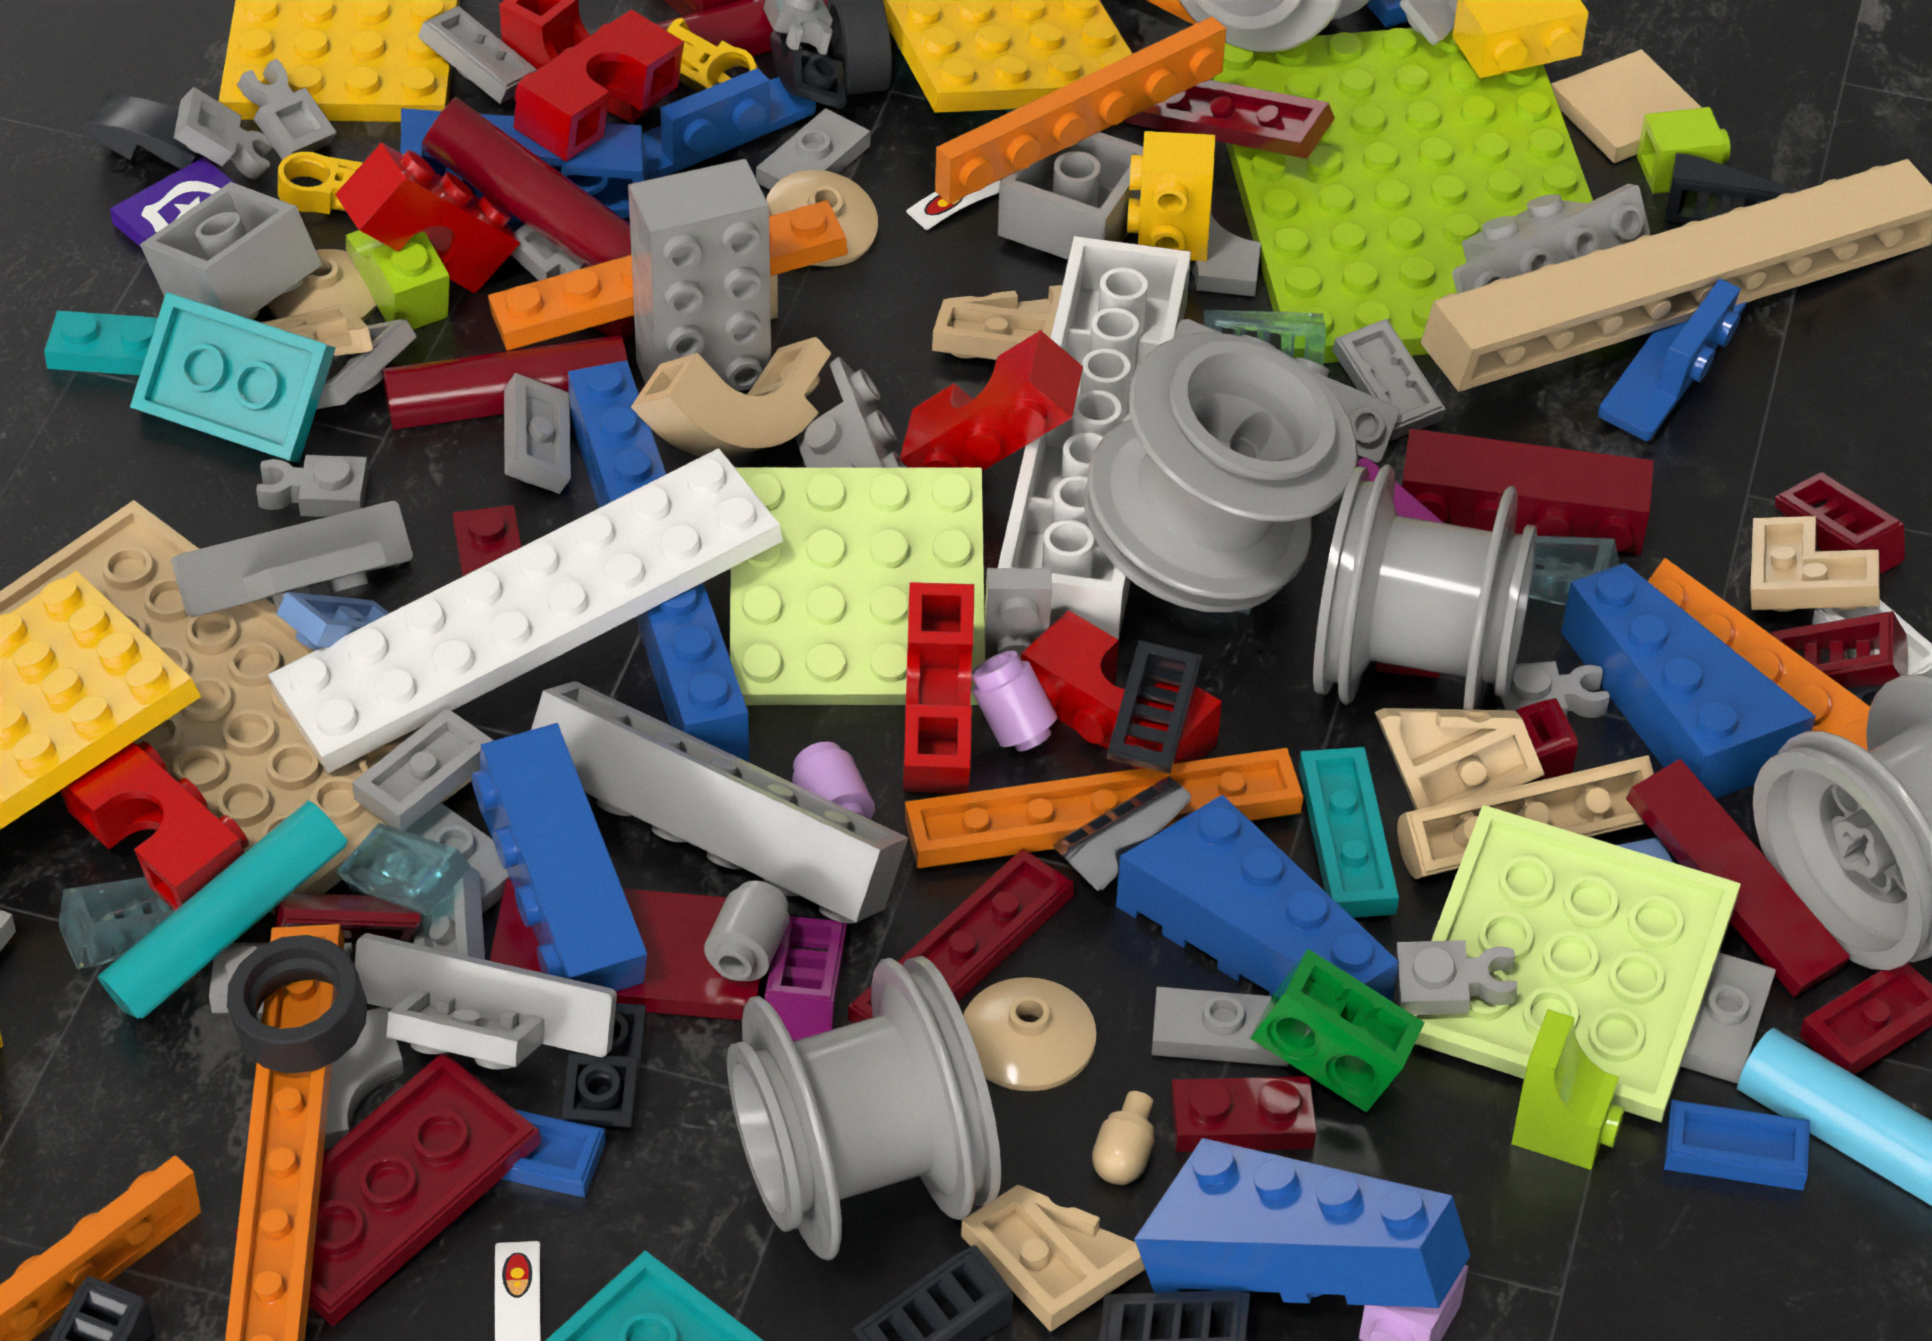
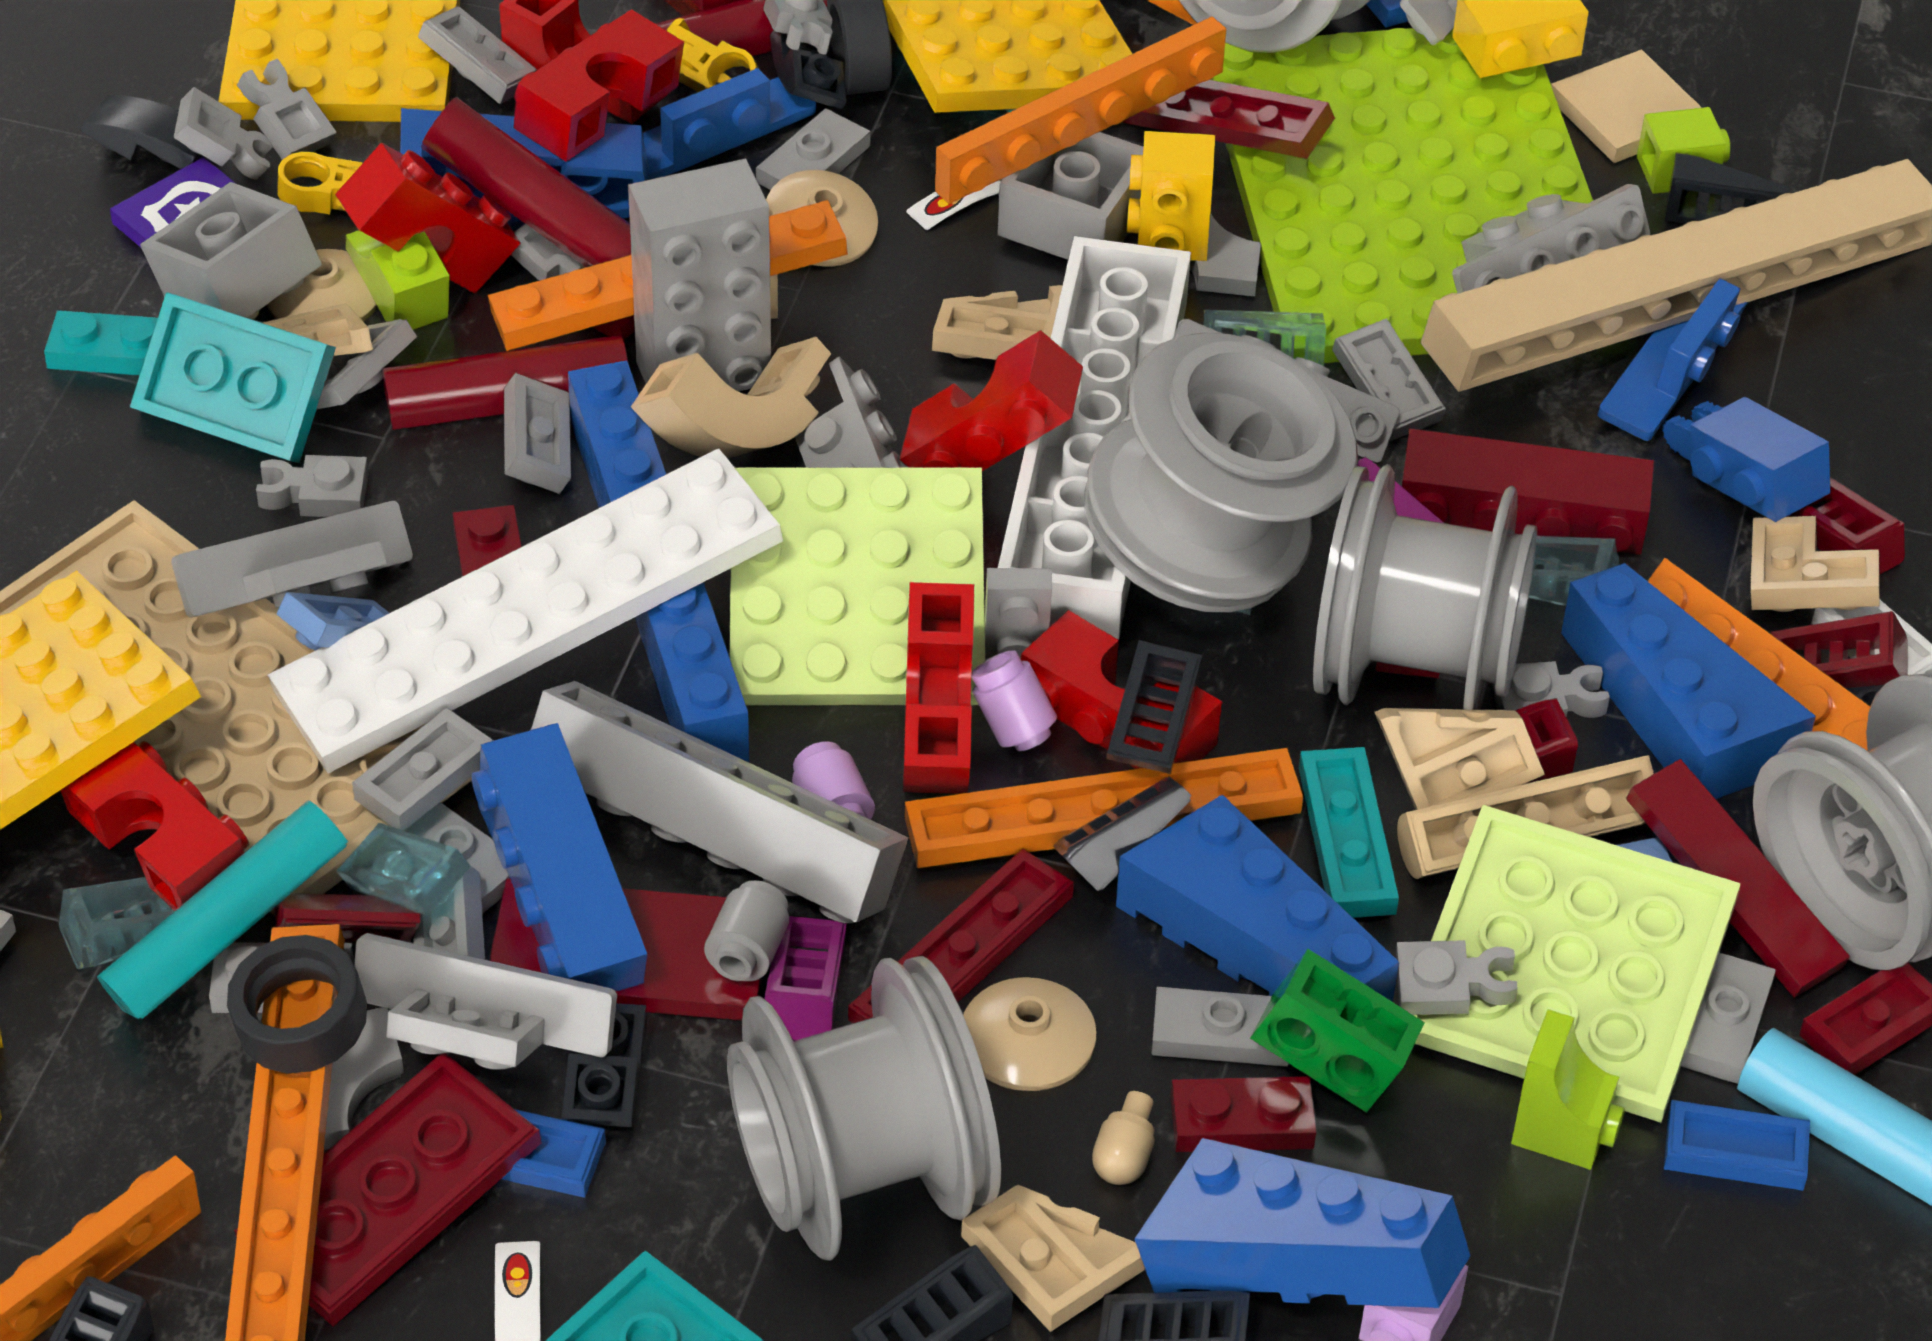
(1753, 456): none -> blue hinge

